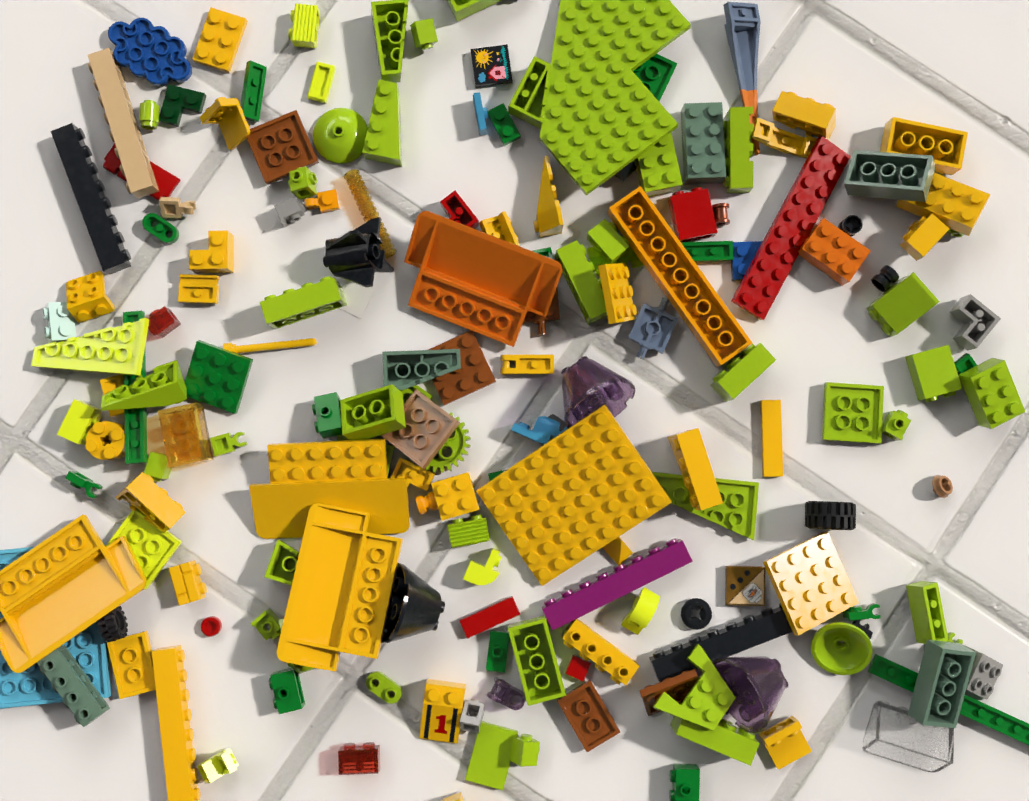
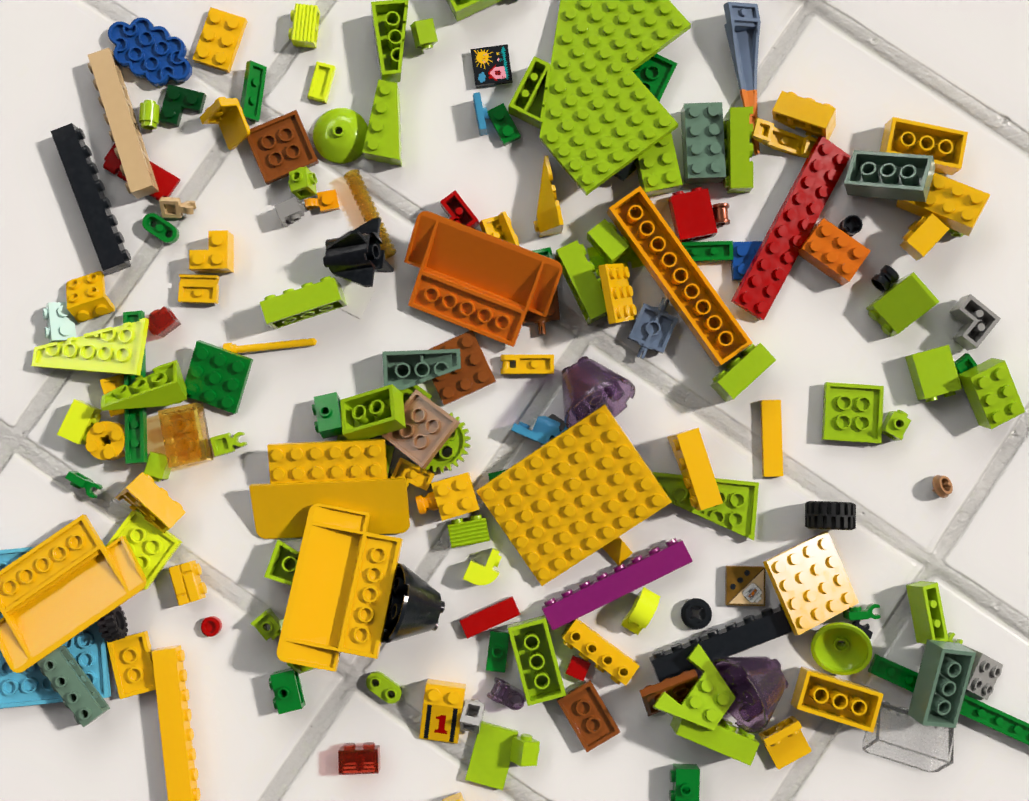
(217, 766): neon yellow brick -> none
(837, 699): none -> yellow brick

